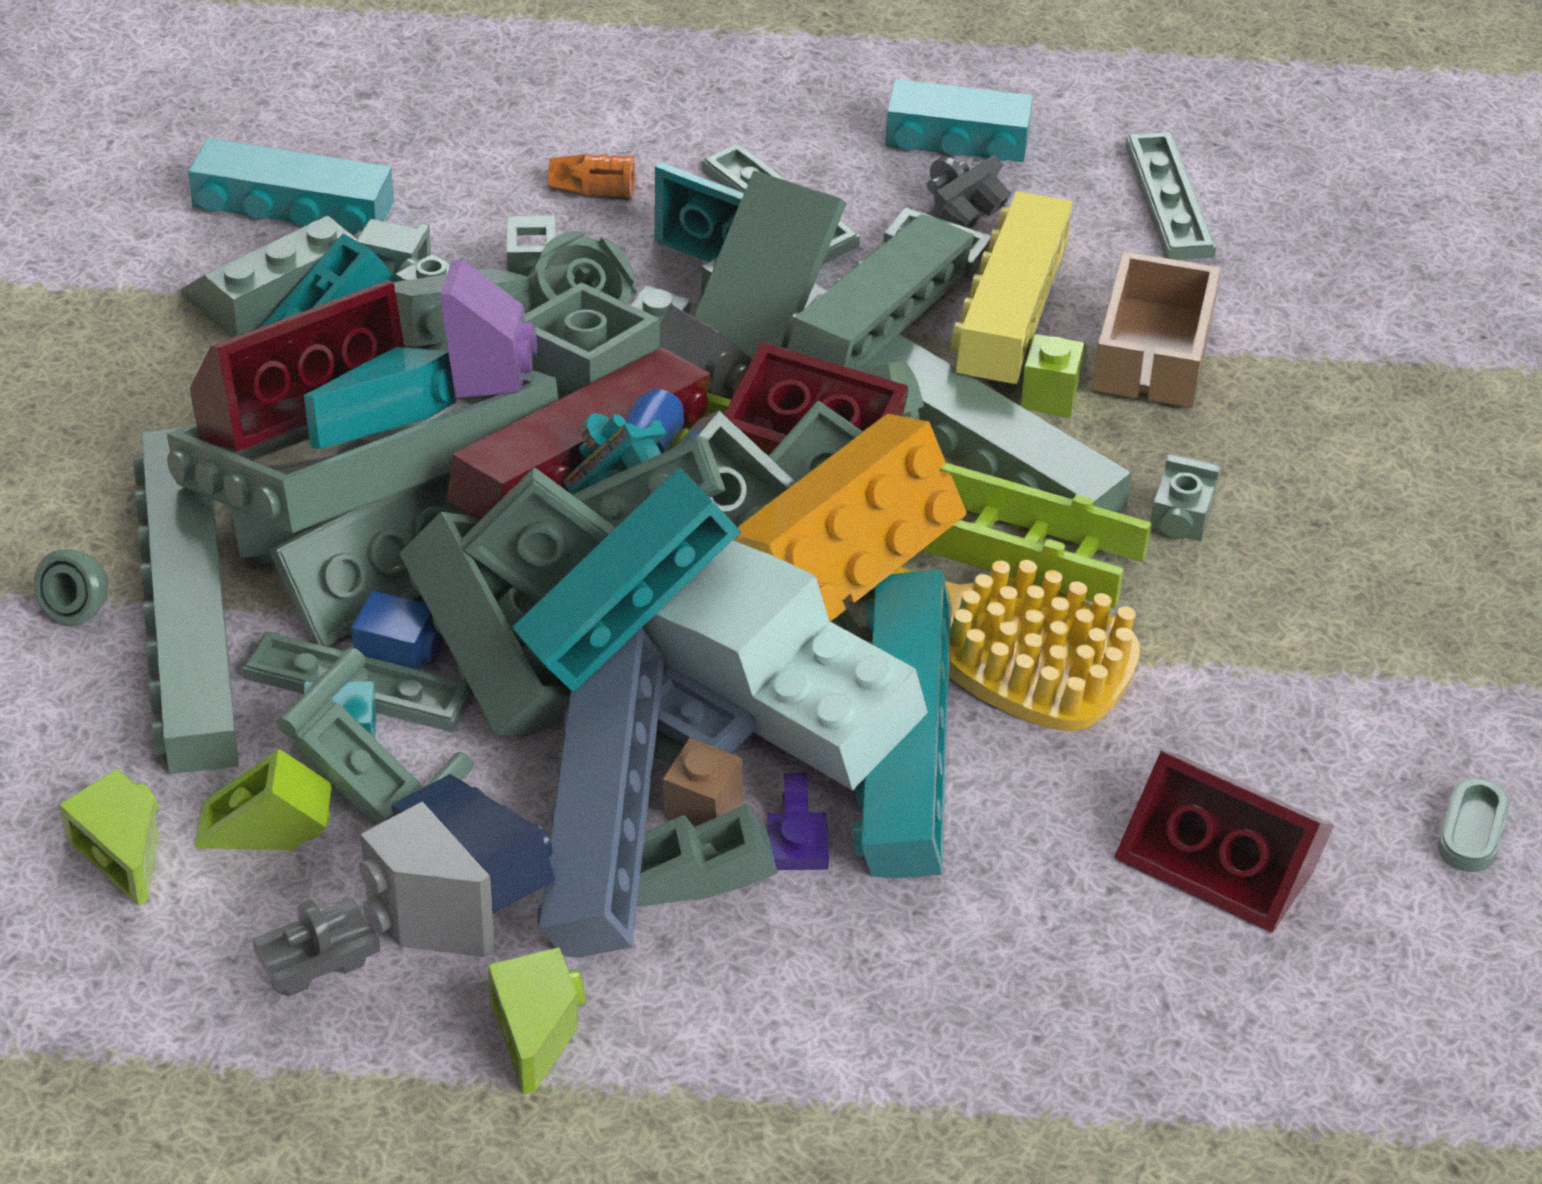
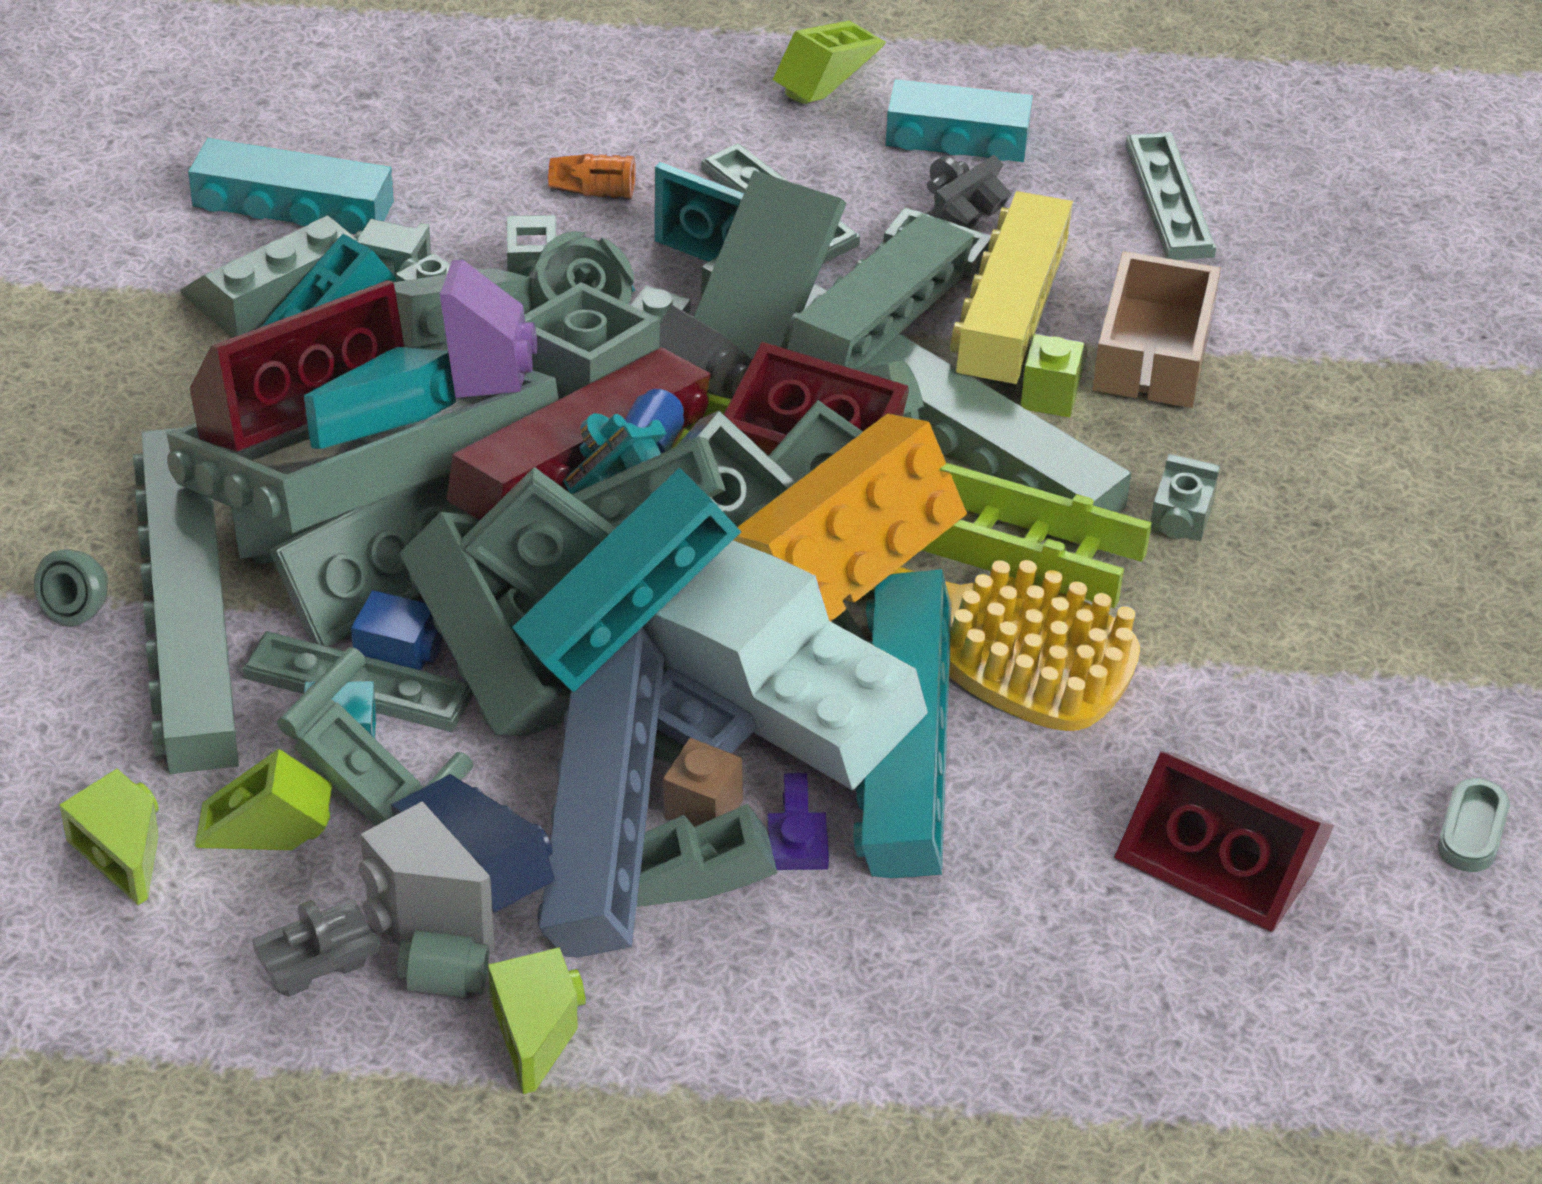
(443, 964): none -> sand green brick
(823, 59): none -> lime slope

